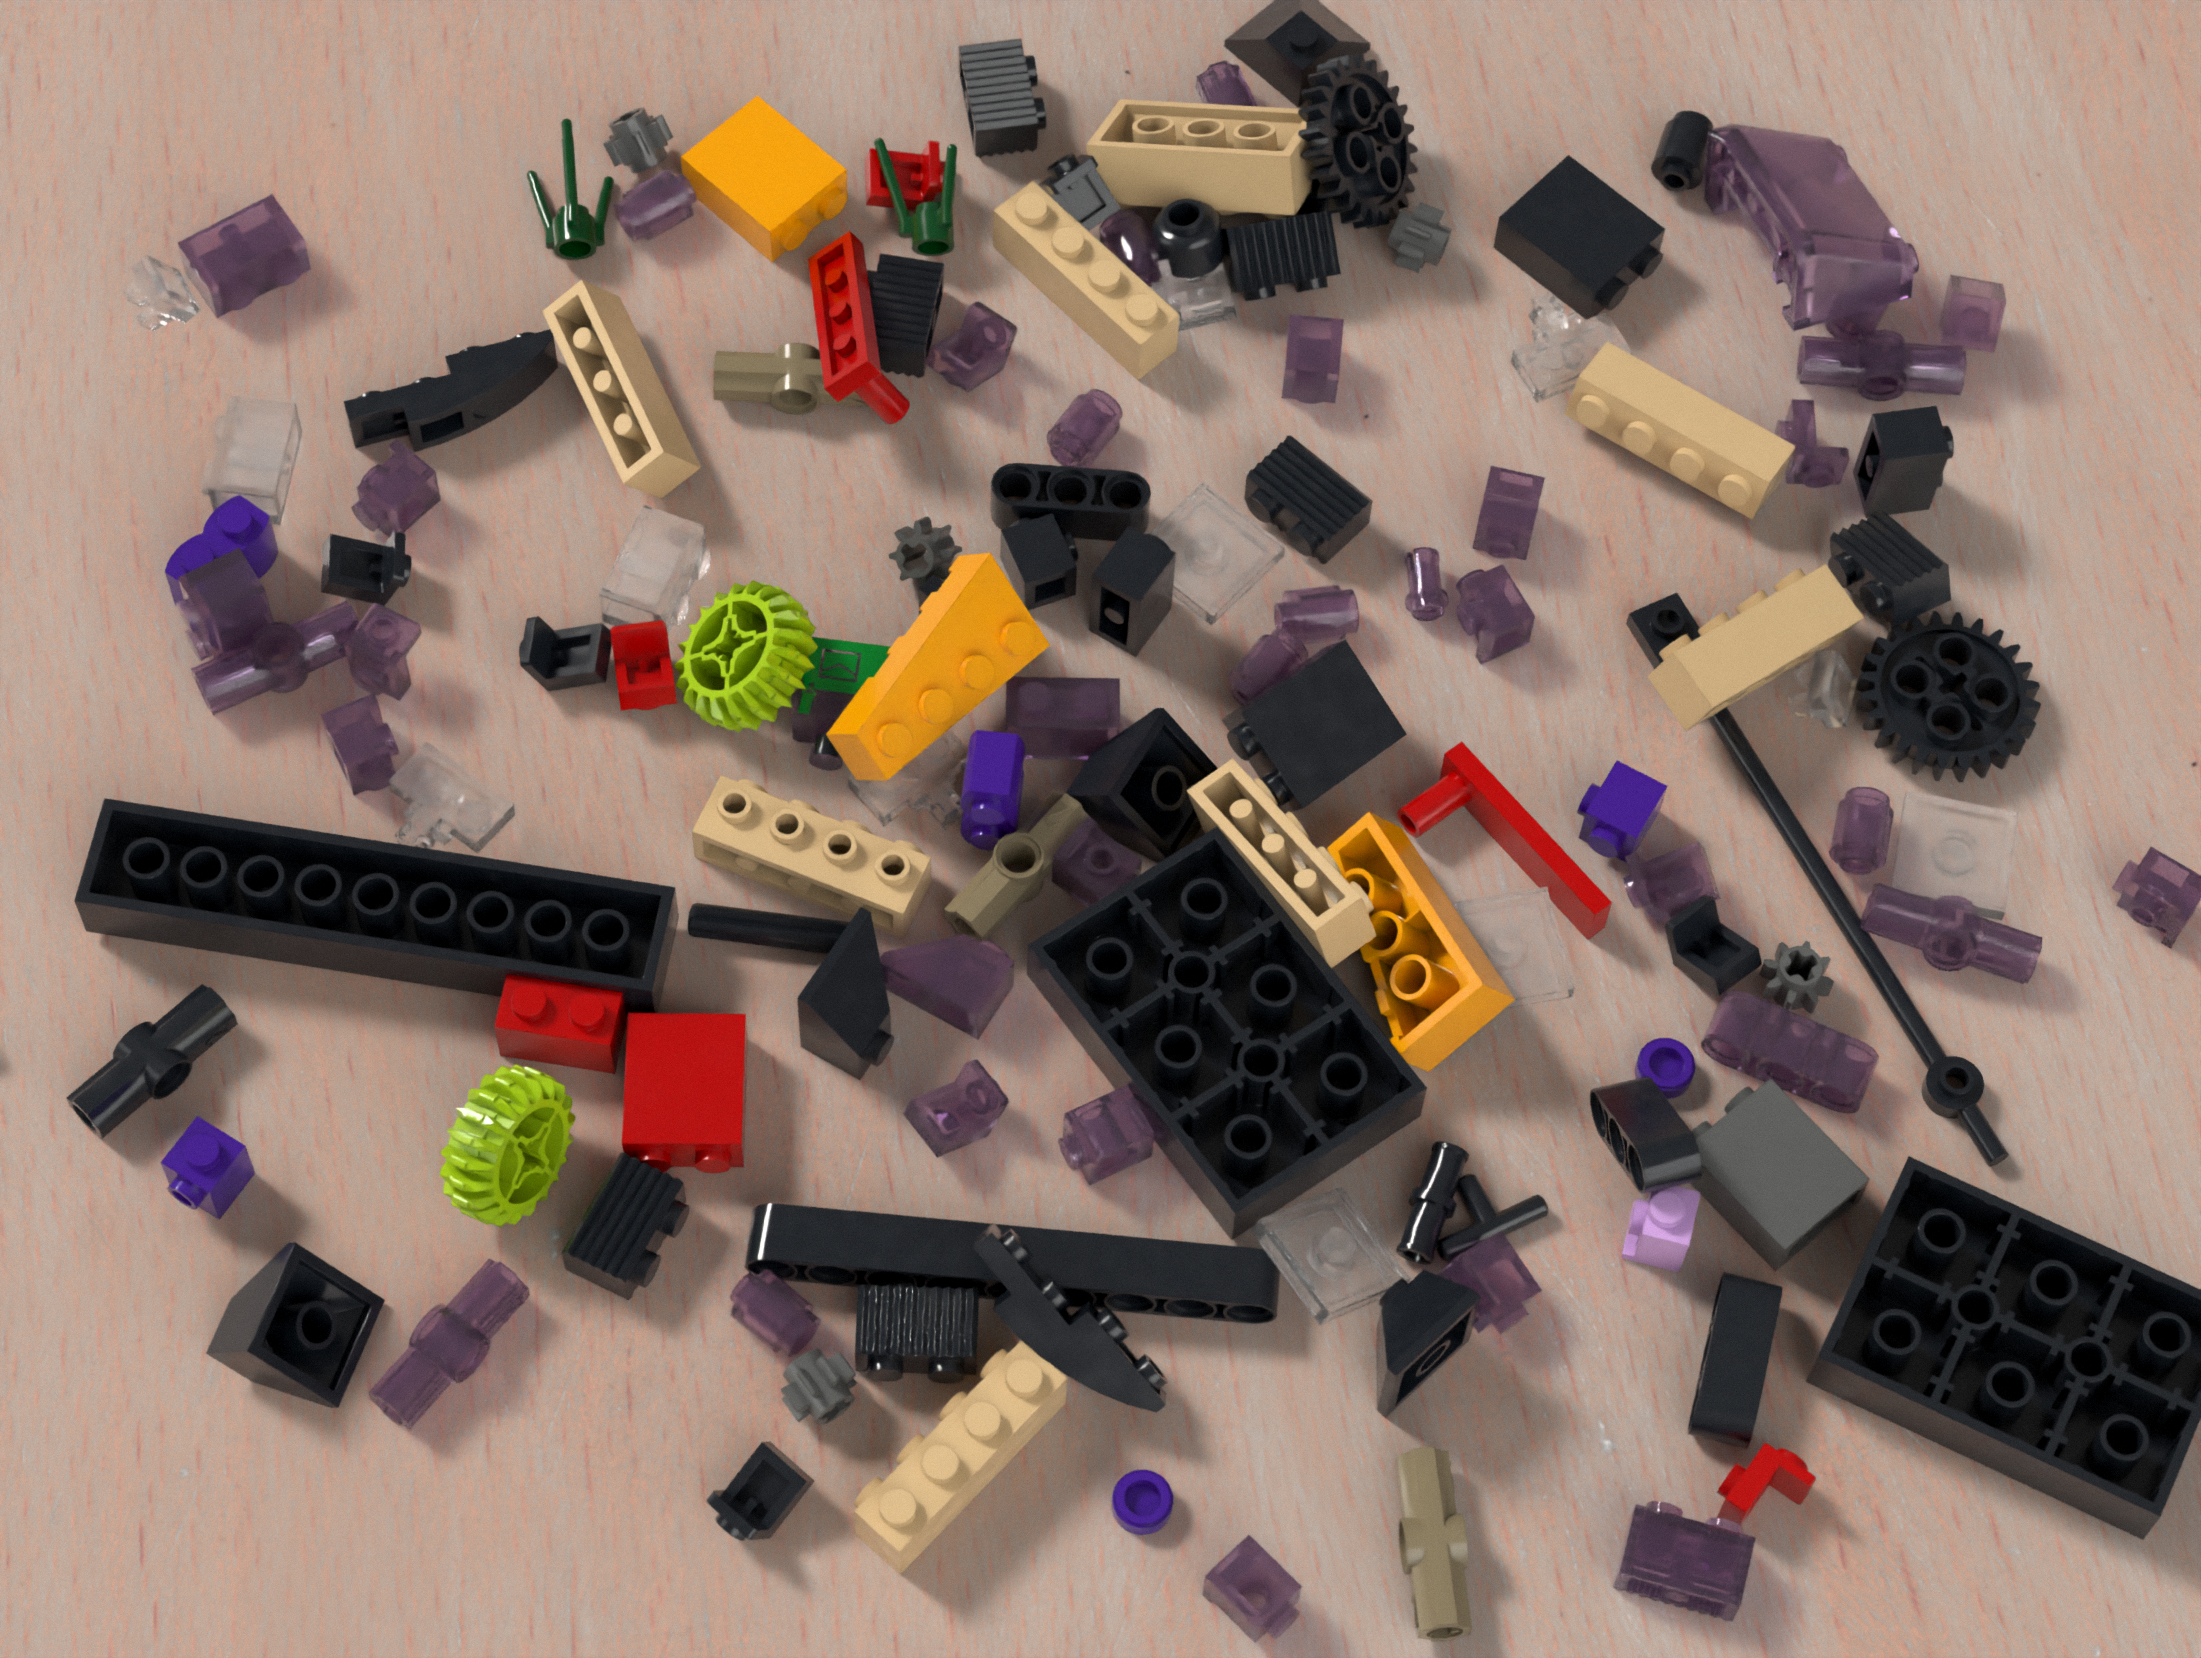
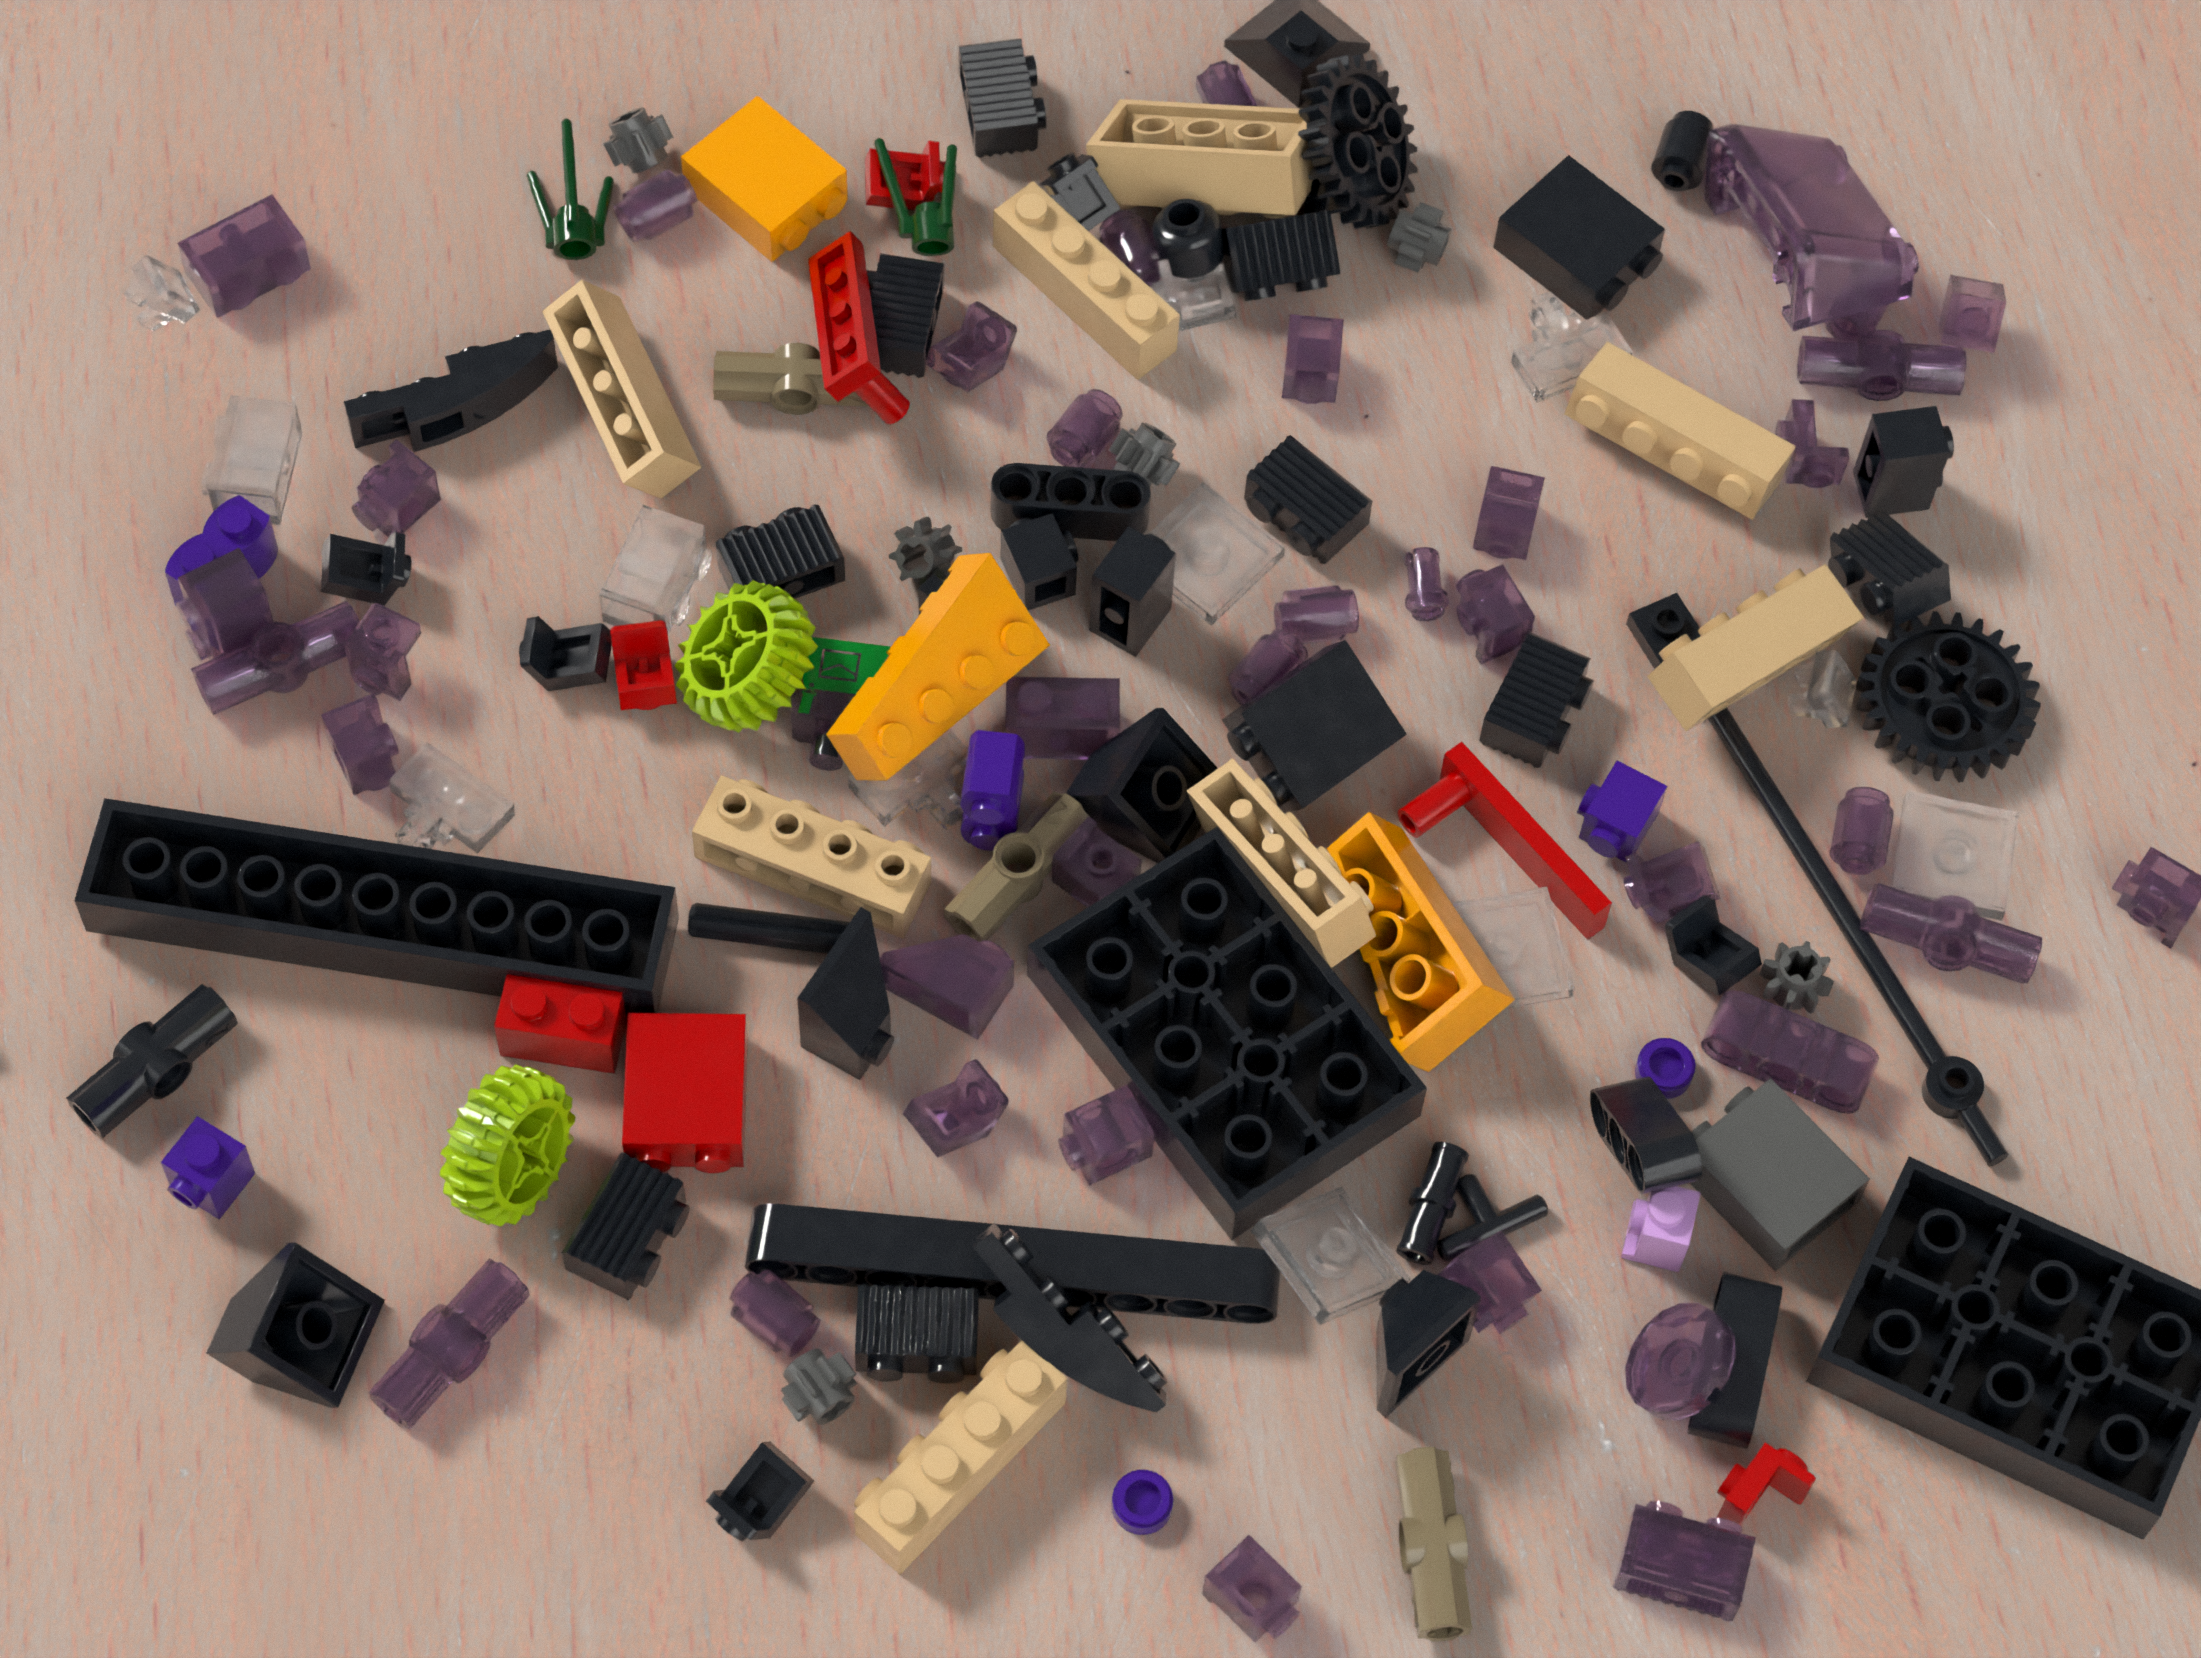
(788, 552): none -> black brick
(1146, 453): none -> dark grey gear
(1535, 701): none -> black brick
(1680, 1361): none -> clear purple tile

